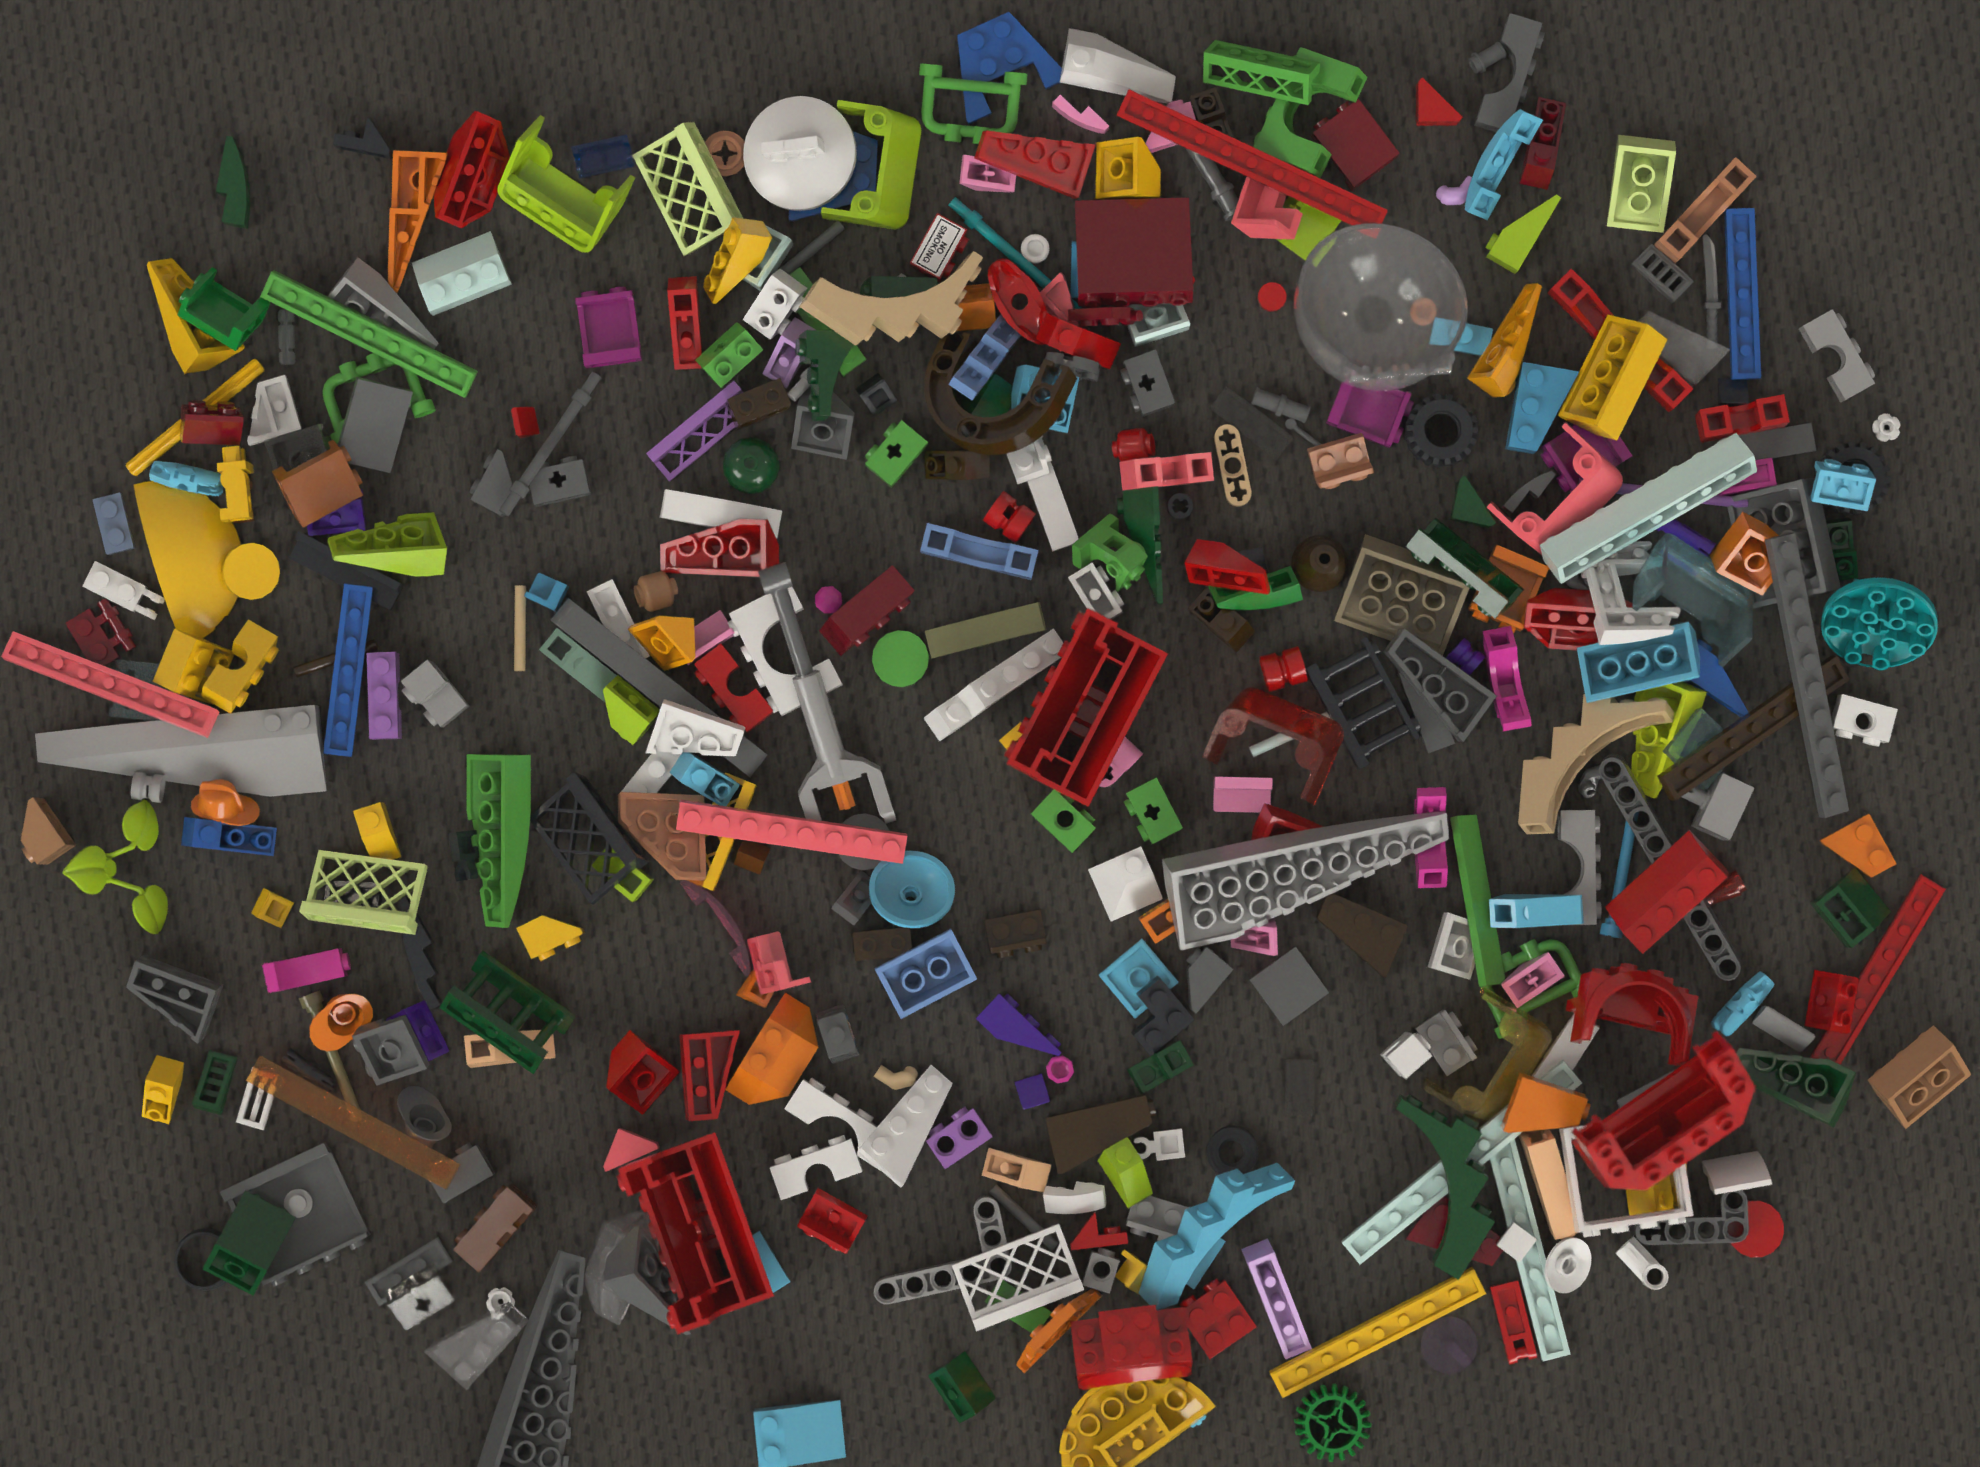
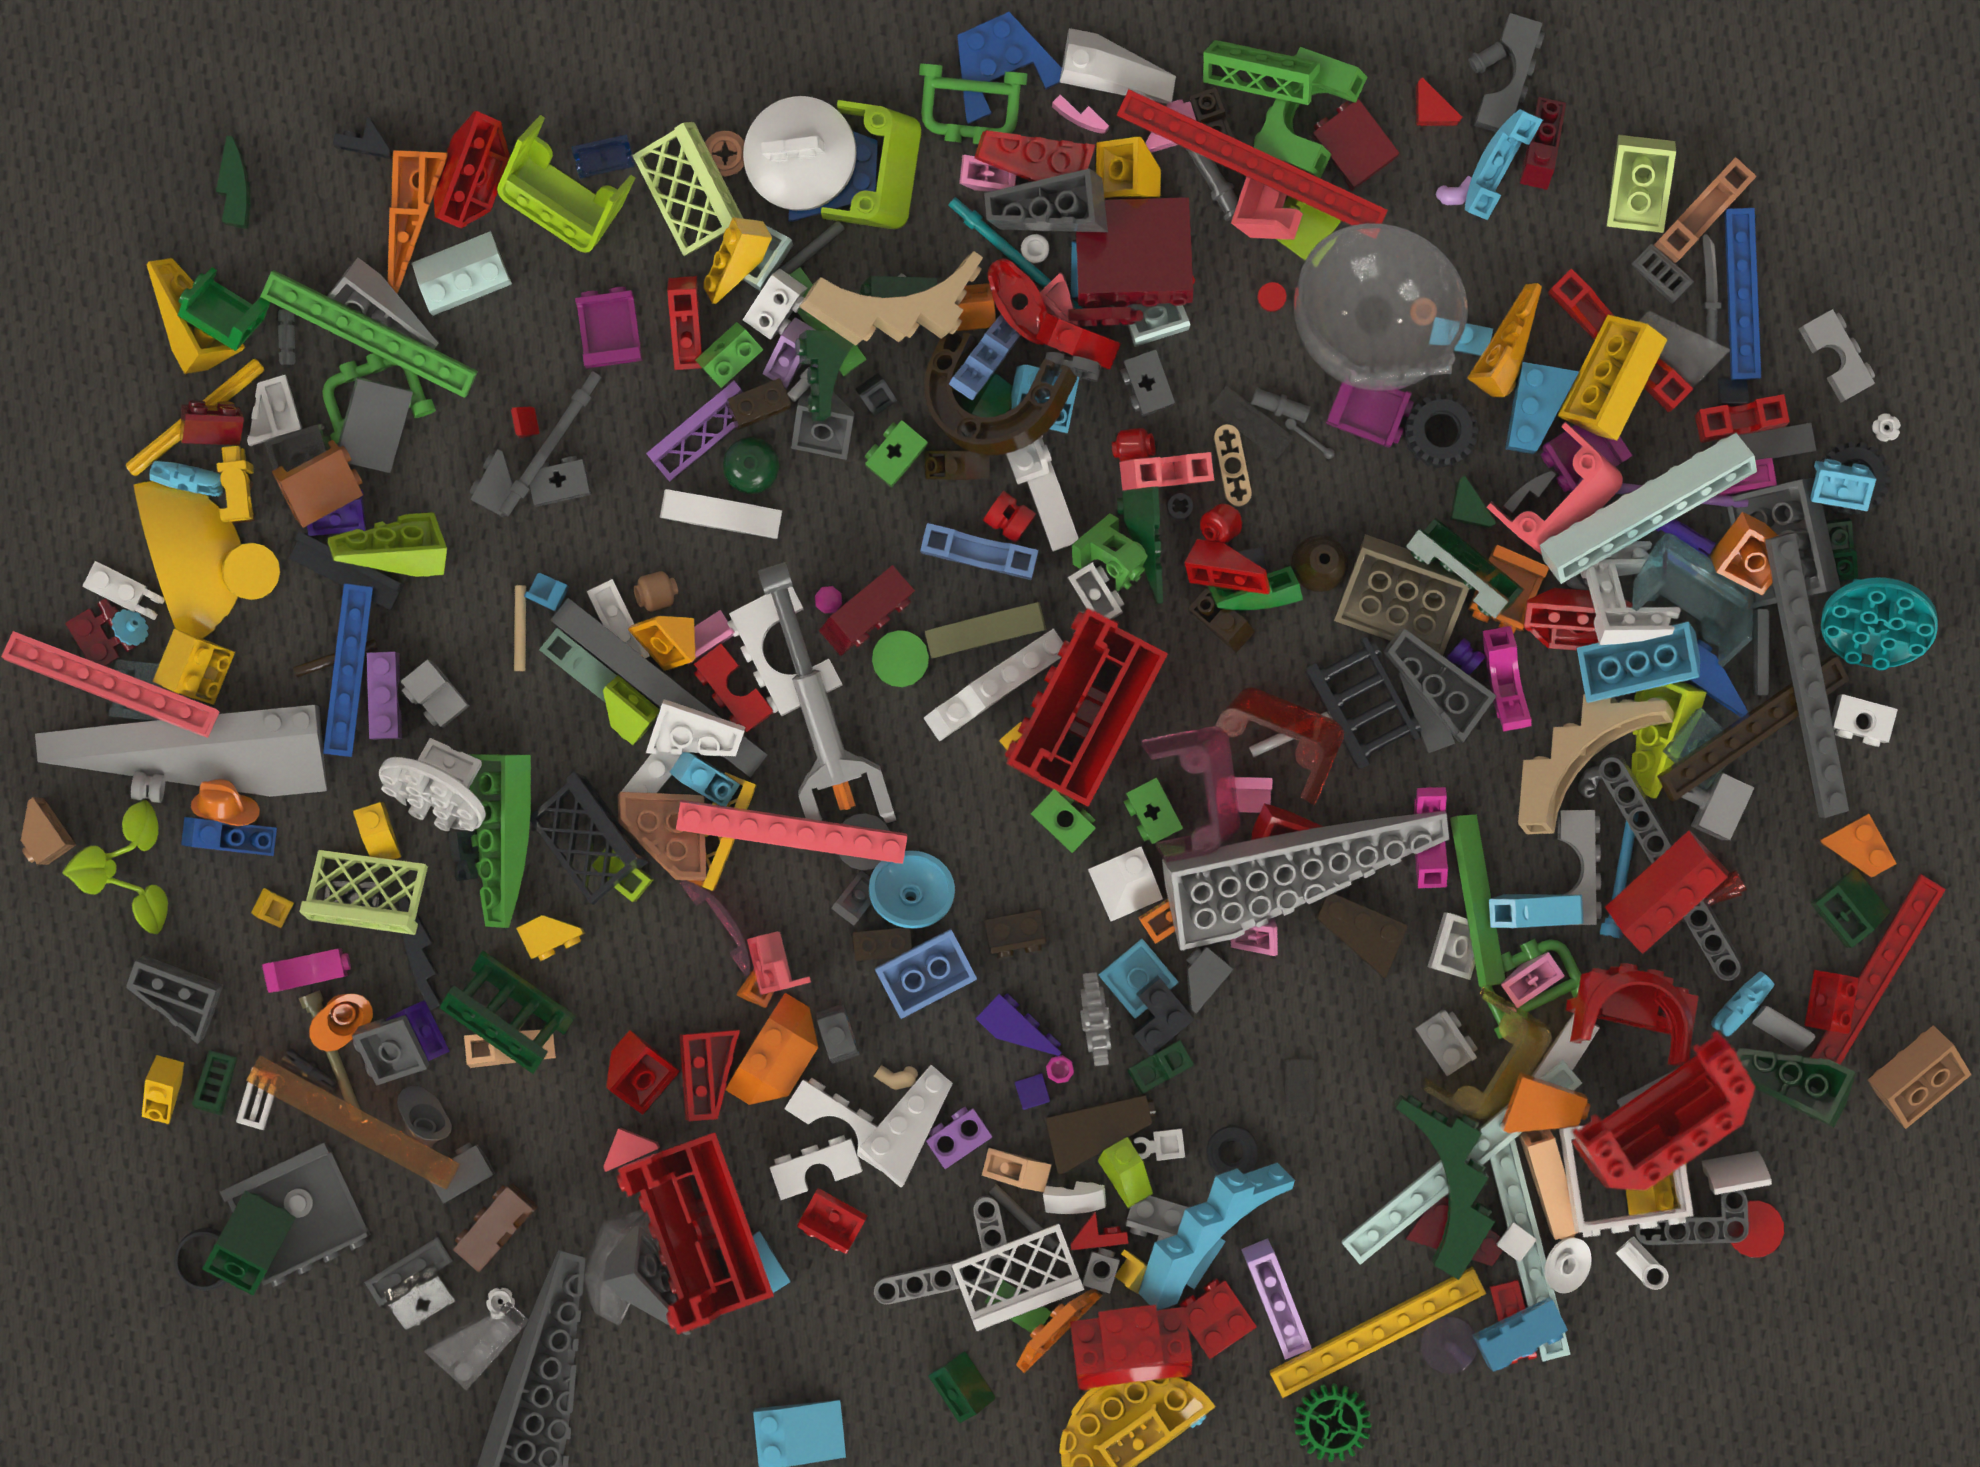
(113, 523): sand blue plate -> none
(130, 627): none -> medium azure piece
(228, 687): yellow arch -> none
(436, 780): none -> white bracket
(727, 549): red wedge -> none
(752, 856): reddish brown slope -> none
(939, 248): brick -> none
(1051, 204): none -> dark grey wedge
(1095, 1019): none -> light grey gear
(1122, 762): bright pink piece -> none
(1206, 752): none -> clear pink windscreen
(1221, 523): none -> red head
(1283, 669): red wheel -> none
(1289, 986): dark grey tile -> none
(1340, 461): nougat bracket -> none
(1407, 1054): white arch -> none
(1518, 238): lime slope -> none
(1520, 1334): none -> dark azure wedge
(1761, 653): none -> dark grey tile

